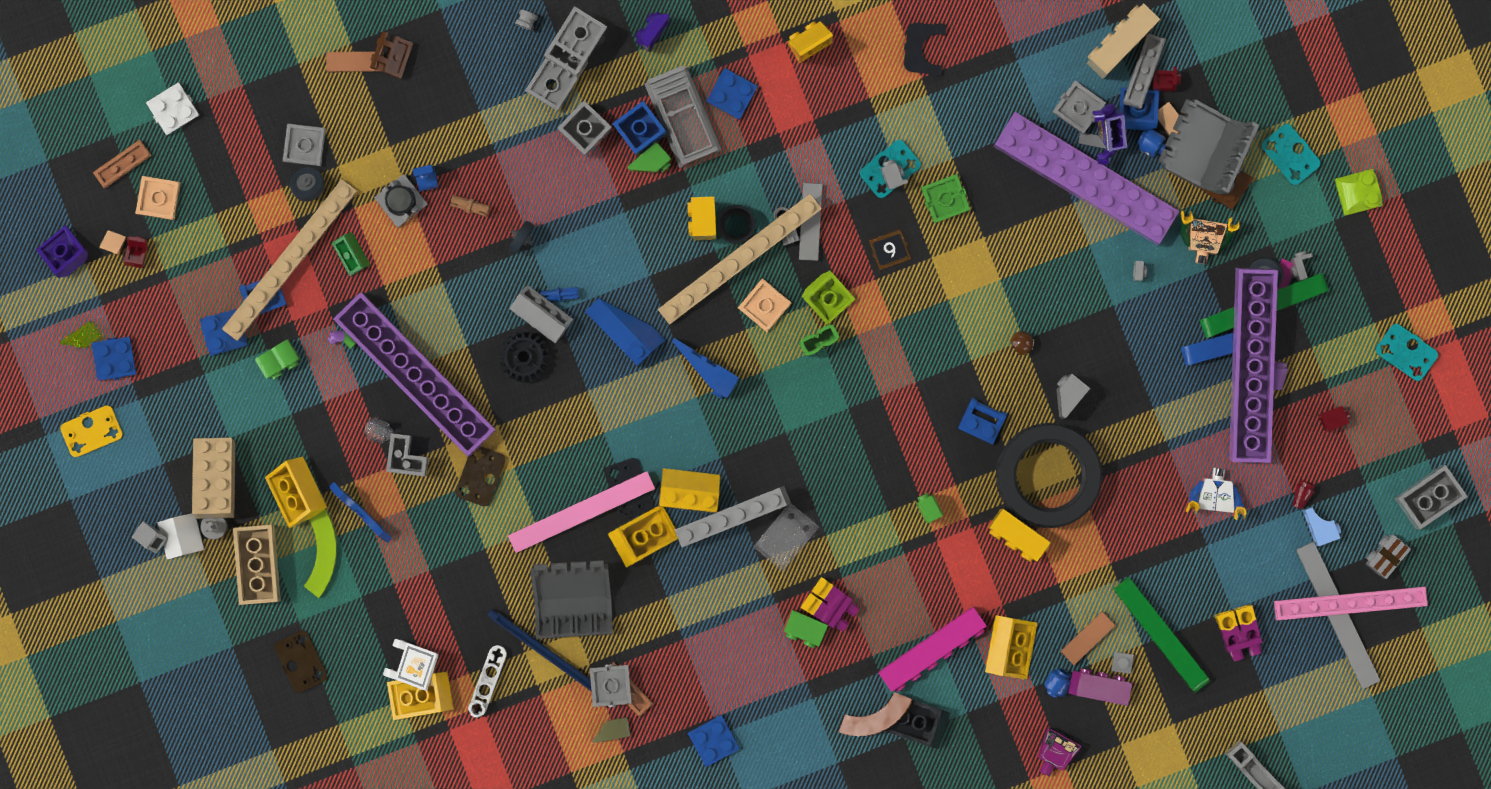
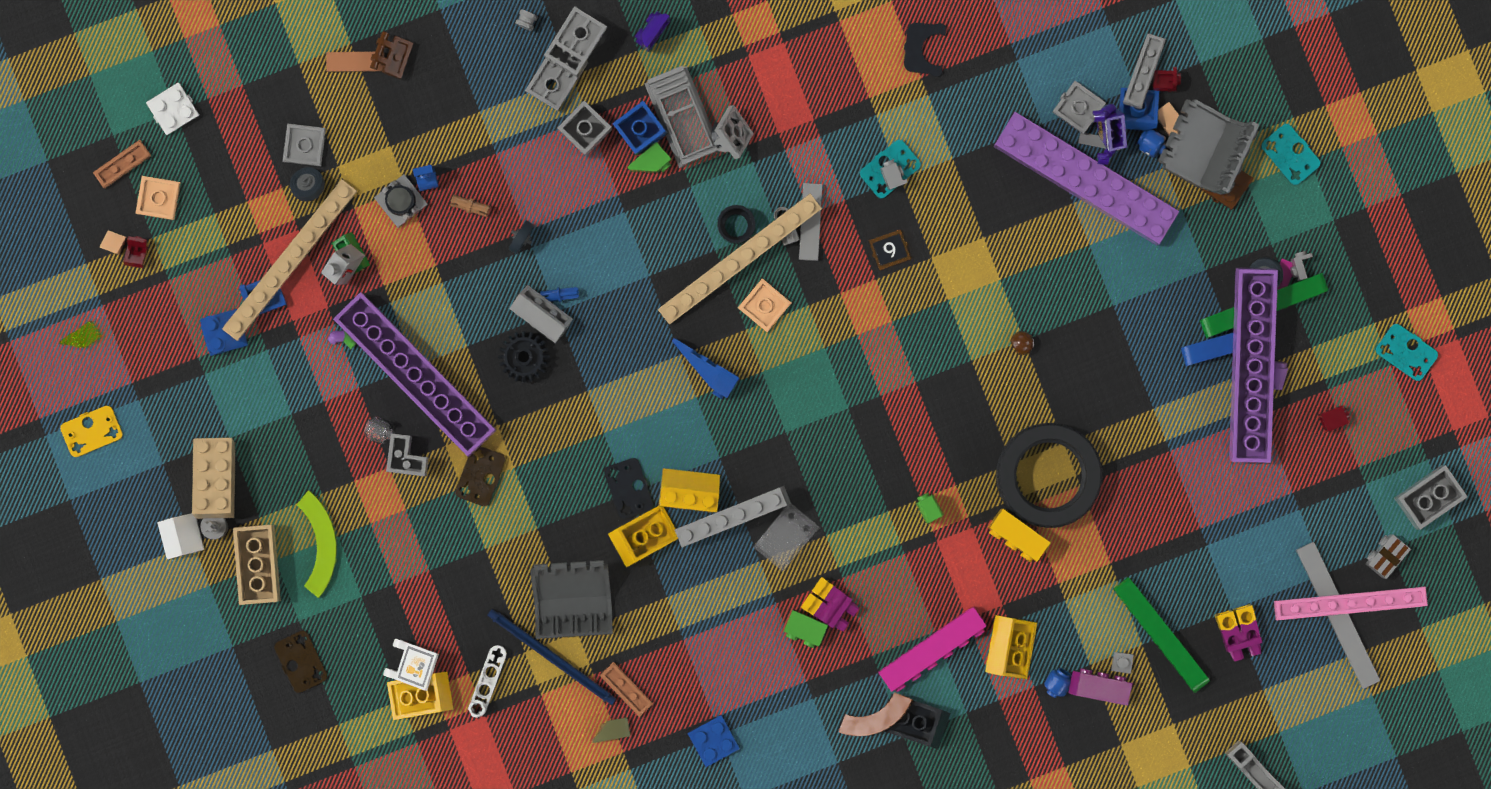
(63, 252): dark purple slope -> none
(113, 358): blue plate -> none
(149, 537): light grey brick -> none
(278, 359): bright green brick -> none
(295, 491): yellow slope -> none
(340, 268): none -> light grey torso
(355, 506): blue tile -> none
(581, 512): bright pink tile -> none
(610, 686): light grey plate -> none
(629, 333): blue wedge -> none
(703, 218): yellow brick -> none
(731, 94): blue plate -> none
(731, 133): none -> light grey piece
(810, 41): yellow slope -> none
(813, 343): bright green brick -> none
(827, 296): lime slope -> none
(945, 198): bright green plate -> none
(979, 427): blue plate -> none
(1056, 751): magenta torso -> none
(1069, 394): light grey slope -> none
(1087, 638): nougat tile -> none
(1125, 38): tan brick -> none
(1139, 271): light grey plate -> none
(1206, 236): torso -> none
(1216, 495): torso -> none
(1303, 493): dark red cone -> none
(1321, 530): light blue arch -> none
(1359, 192): lime slope -> none

